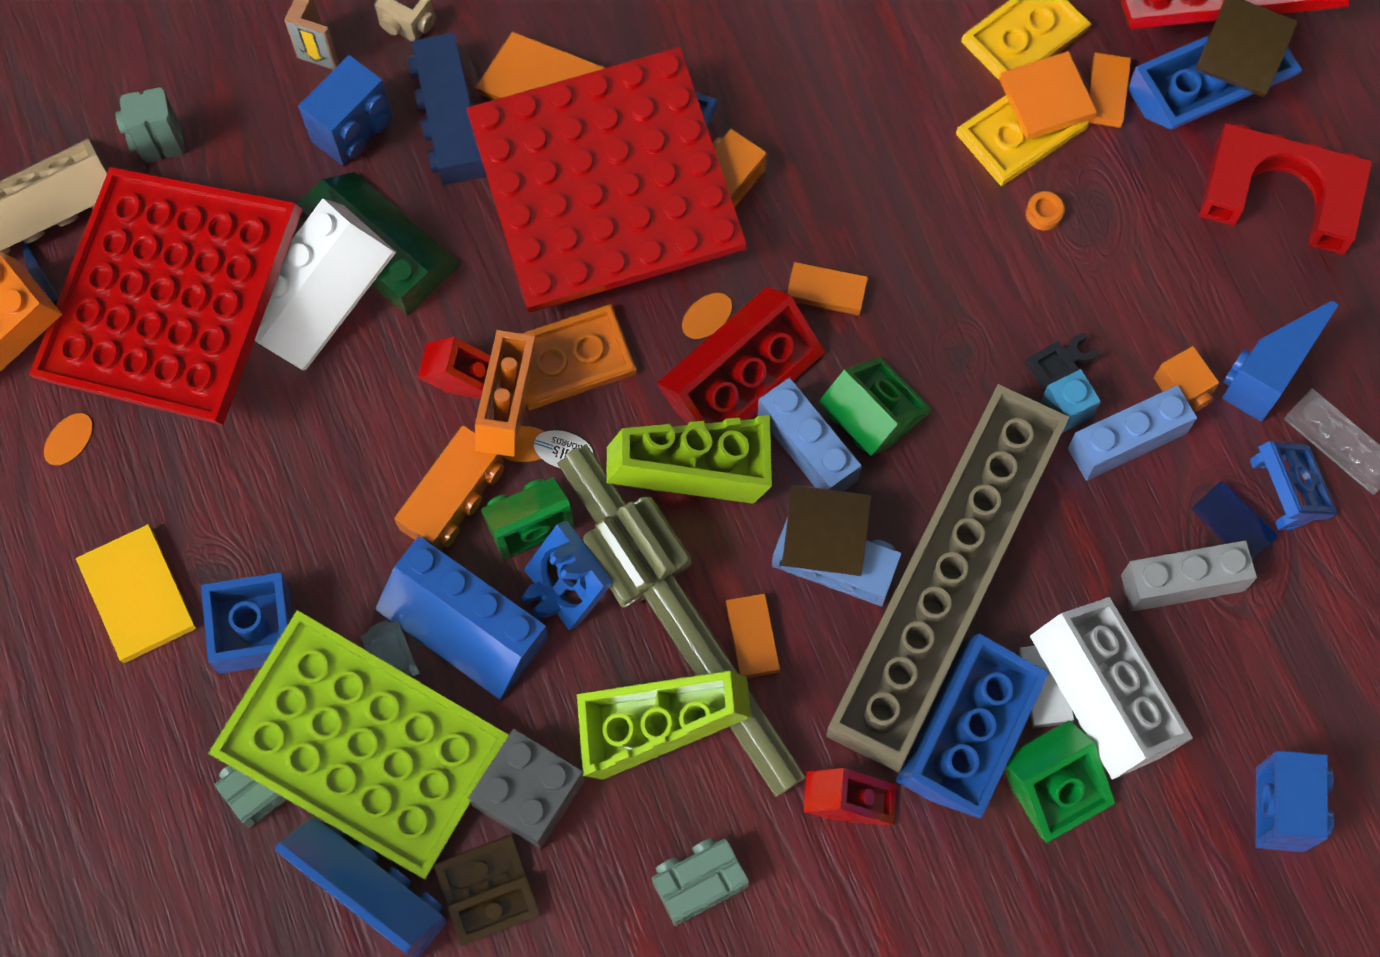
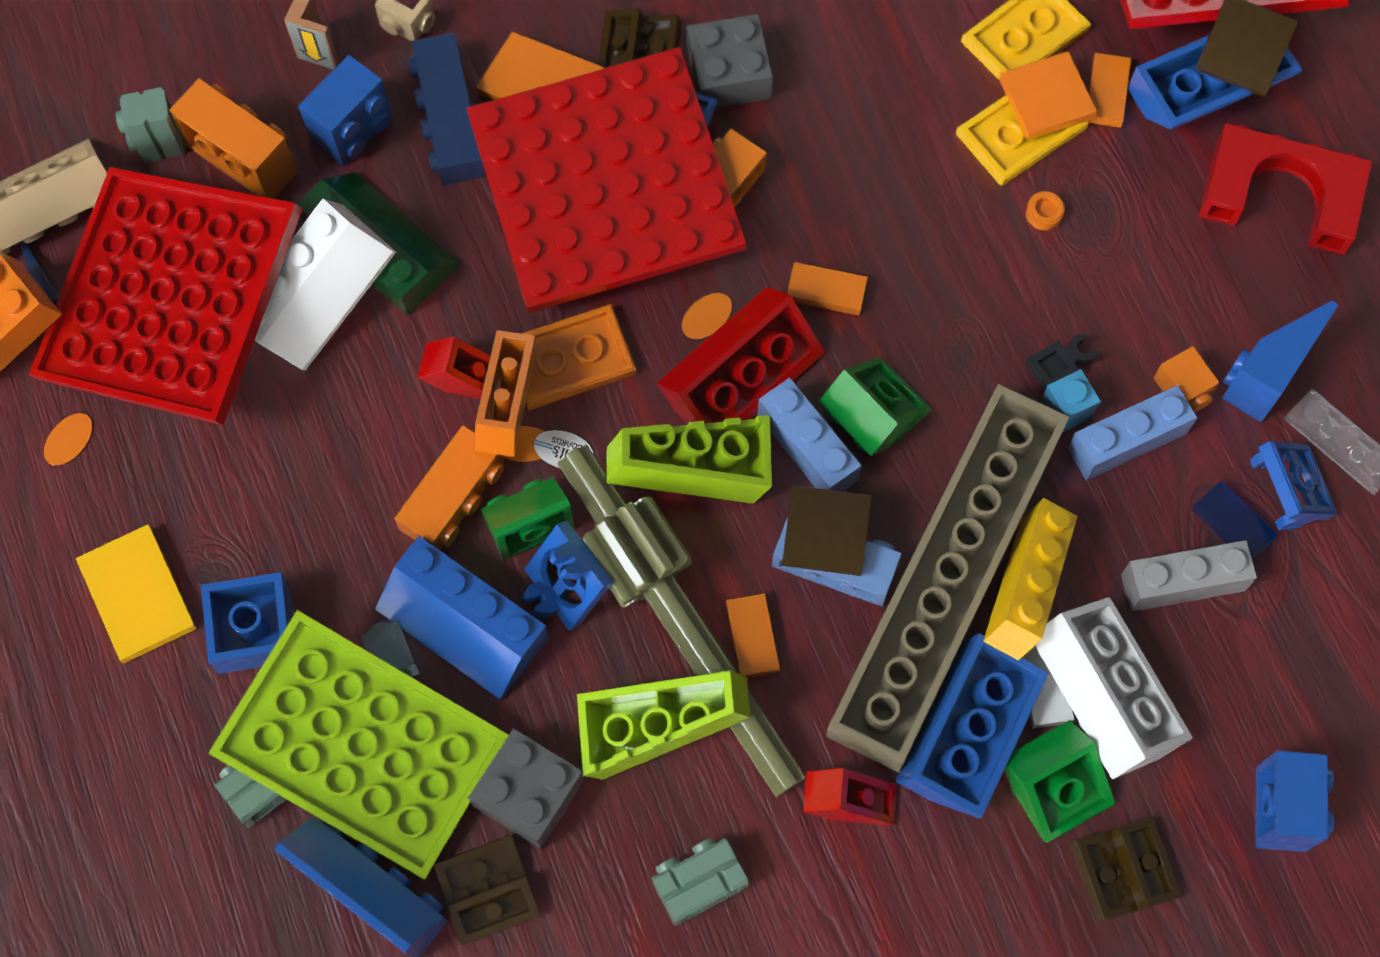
(234, 139): none -> orange brick
(632, 35): none -> dark brown slope
(730, 60): none -> dark grey brick
(1030, 579): none -> yellow brick
(1125, 870): none -> dark brown slope

